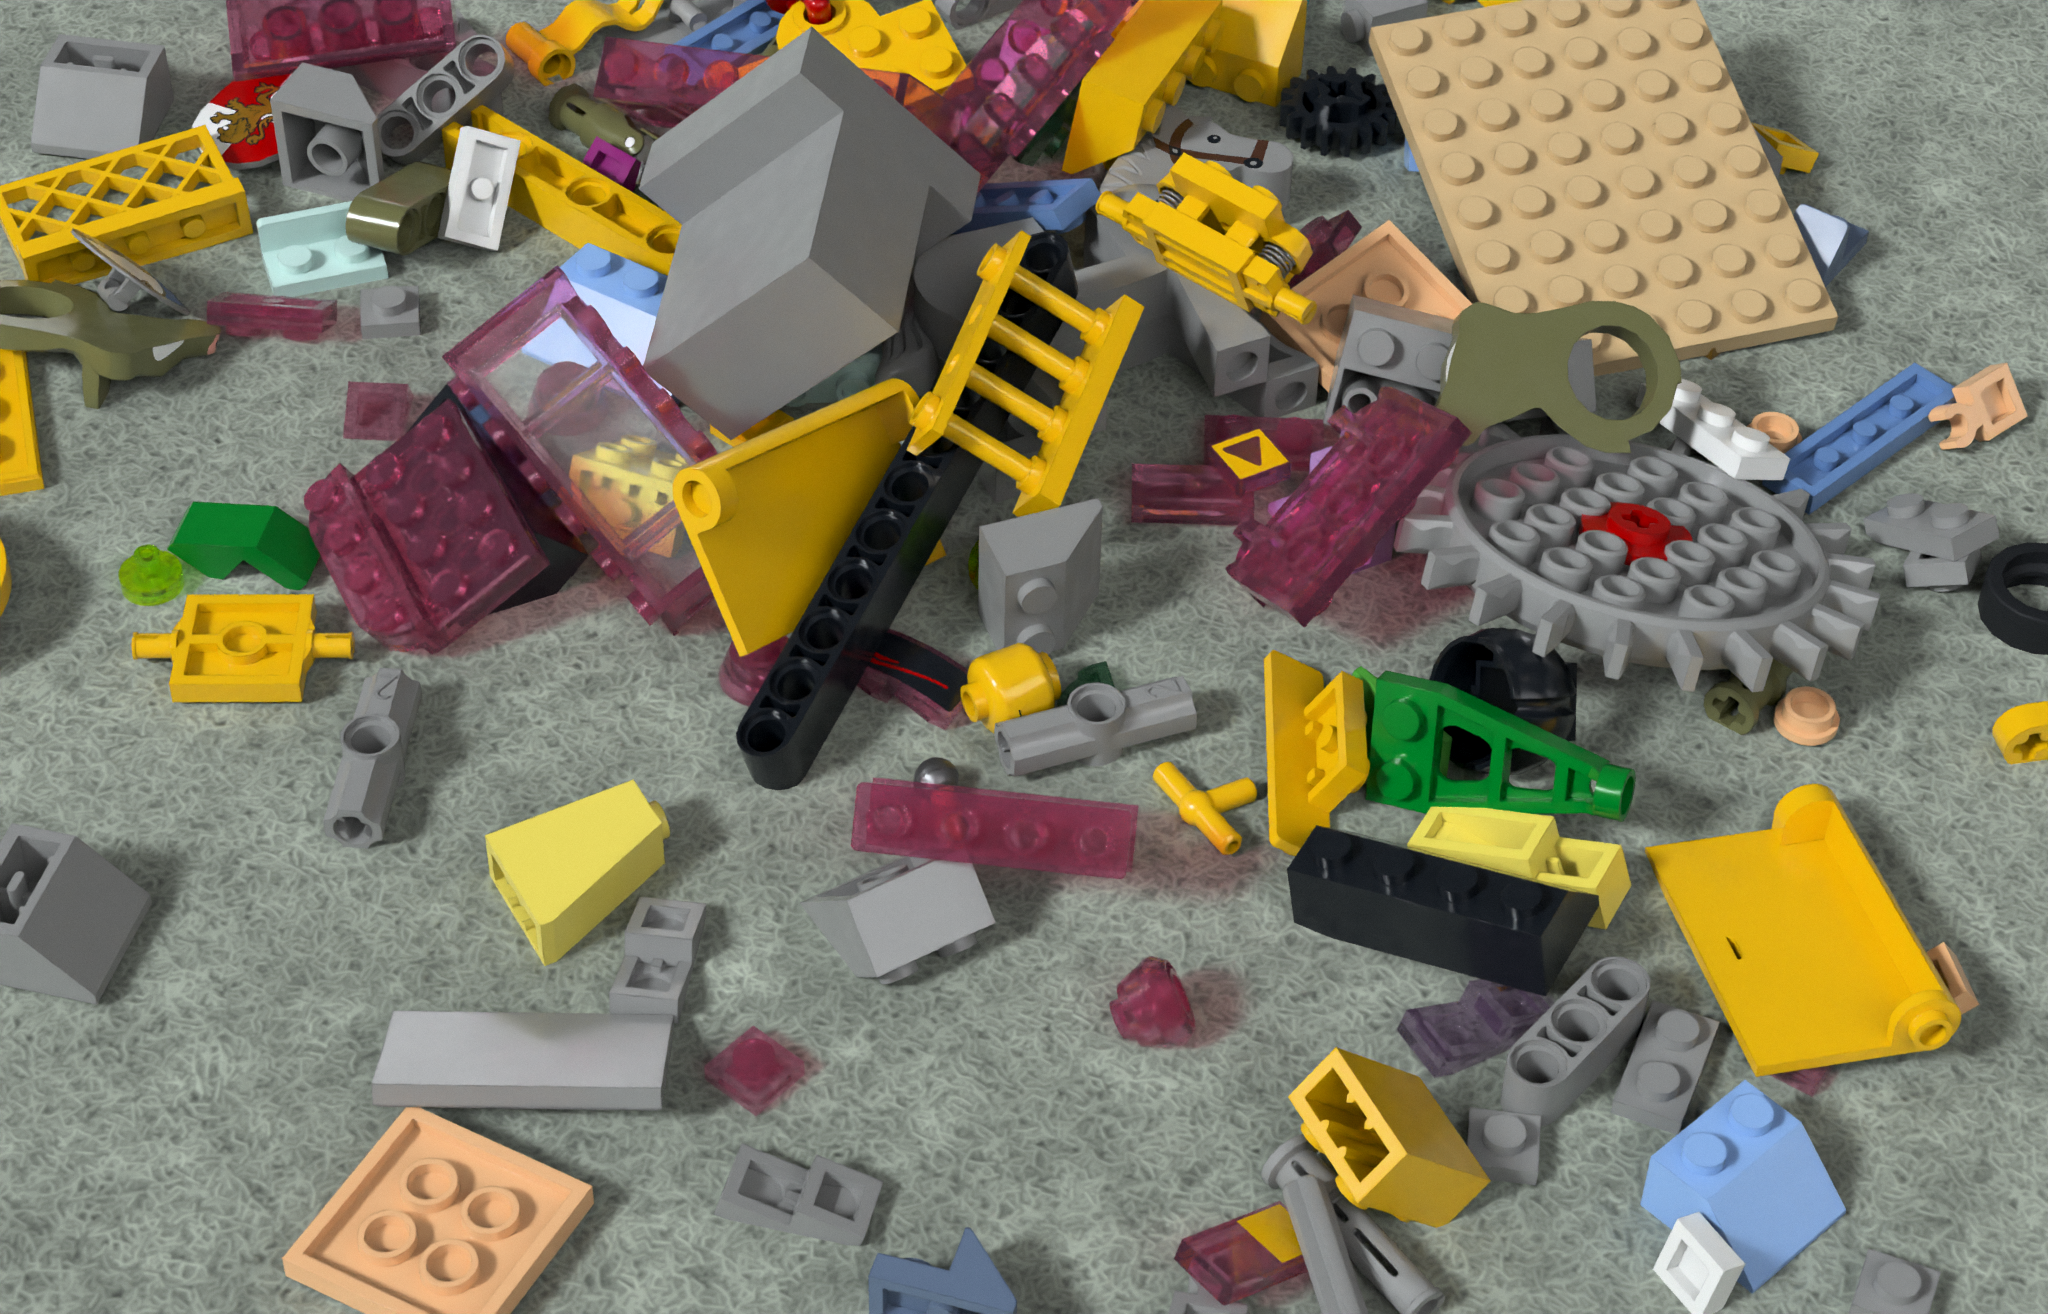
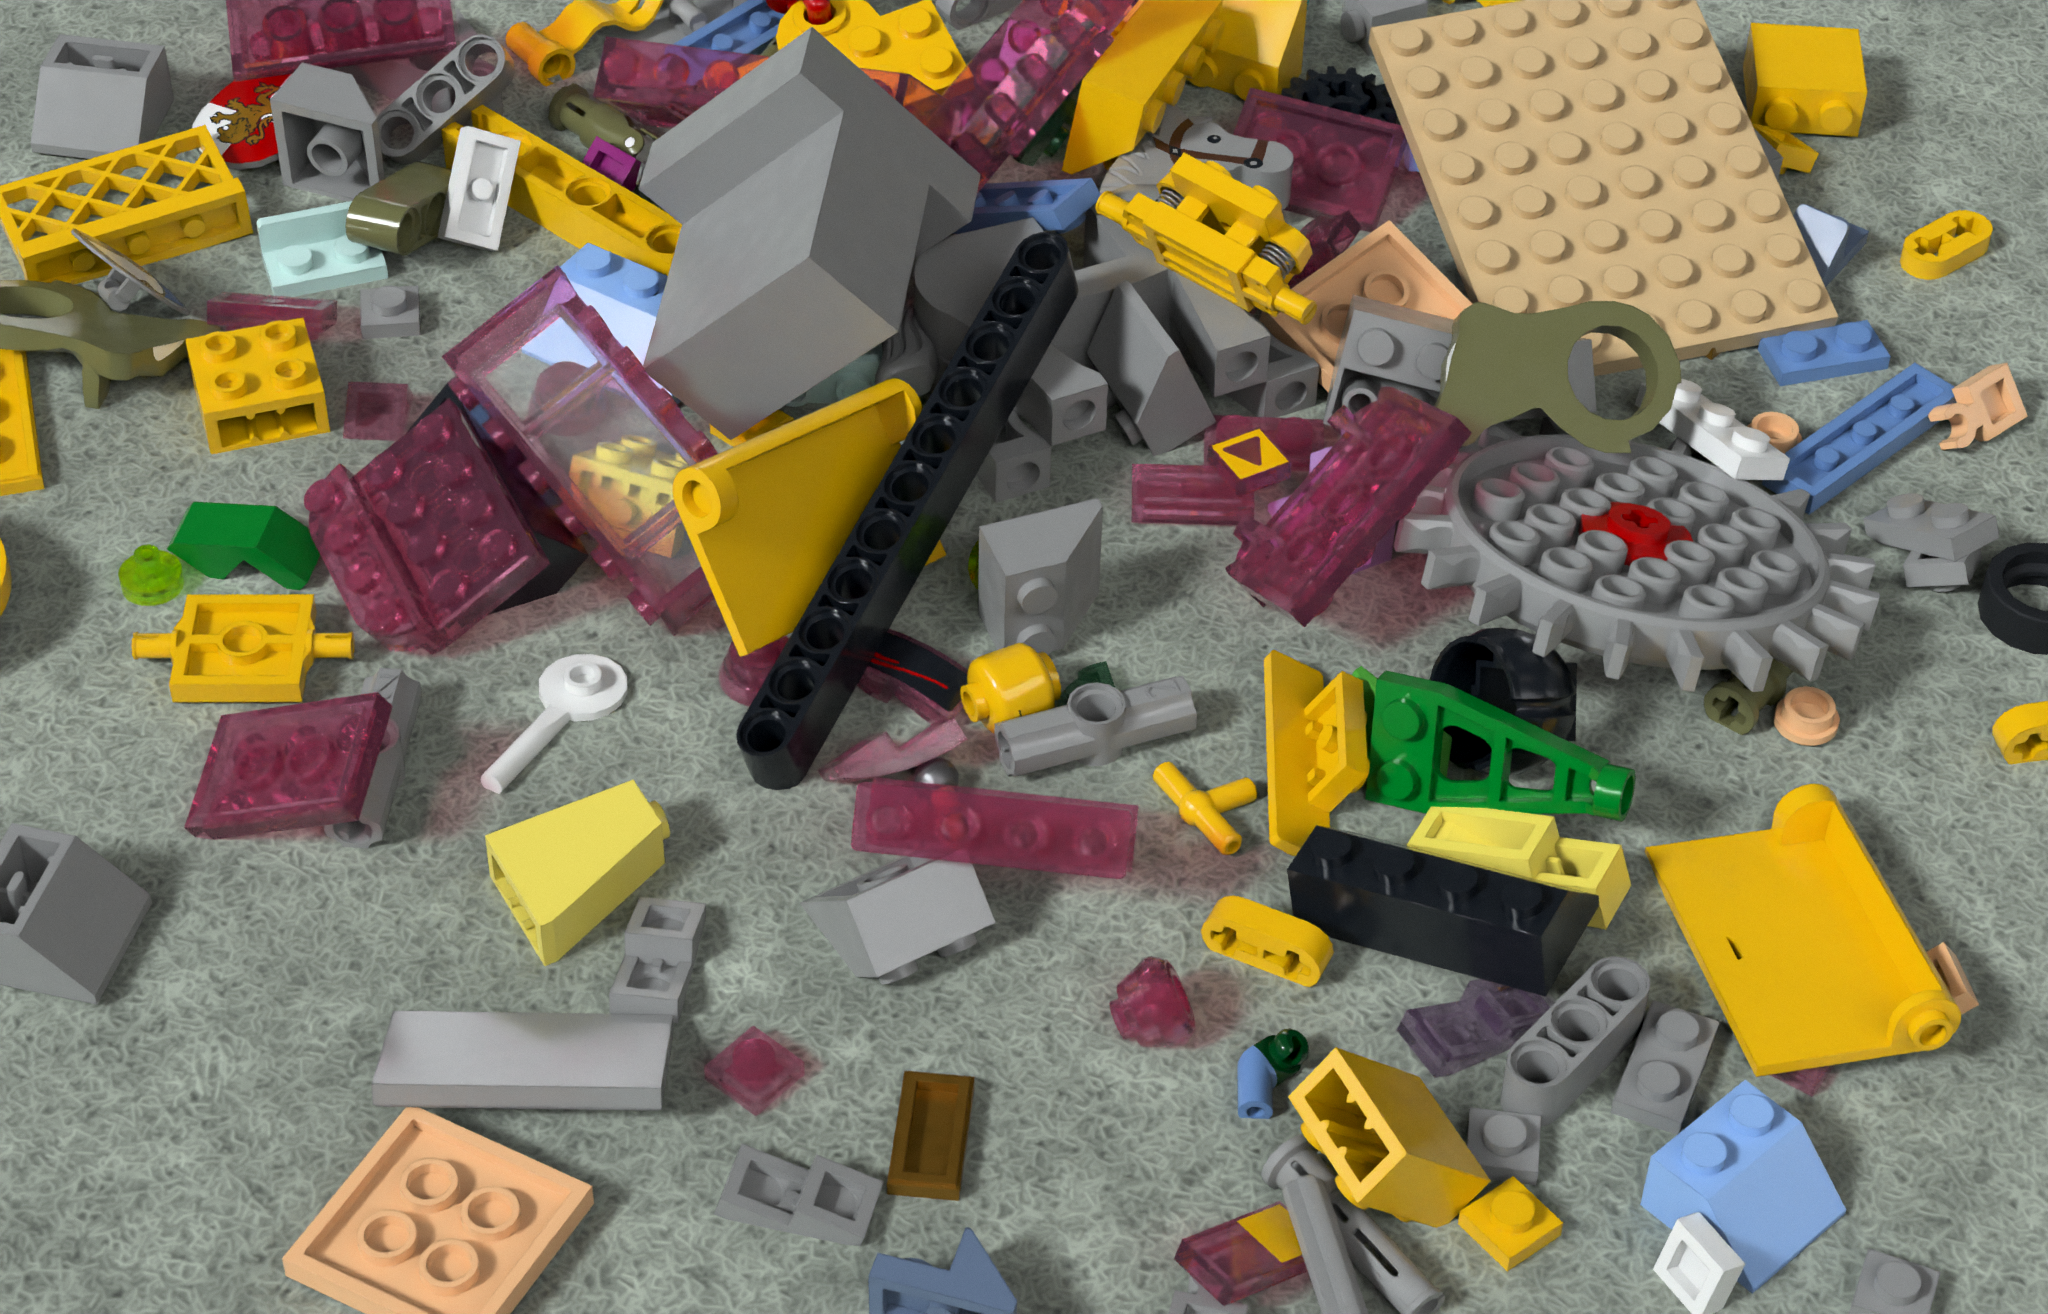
(257, 385): none -> yellow brick
(289, 767): none -> clear pink plate
(570, 689): none -> white piece
(879, 756): none -> clear pink slope
(931, 1136): none -> pearl gold tile
(1084, 379): yellow fence -> none
(1146, 375): none -> light grey slope
(1266, 1067): none -> arm
(1268, 939): none -> yellow beam
(1337, 155): none -> clear pink plate
(1510, 1223): none -> yellow plate
(1805, 79): none -> yellow brick
(1824, 353): none -> medium blue plate
(1953, 253): none -> yellow beam

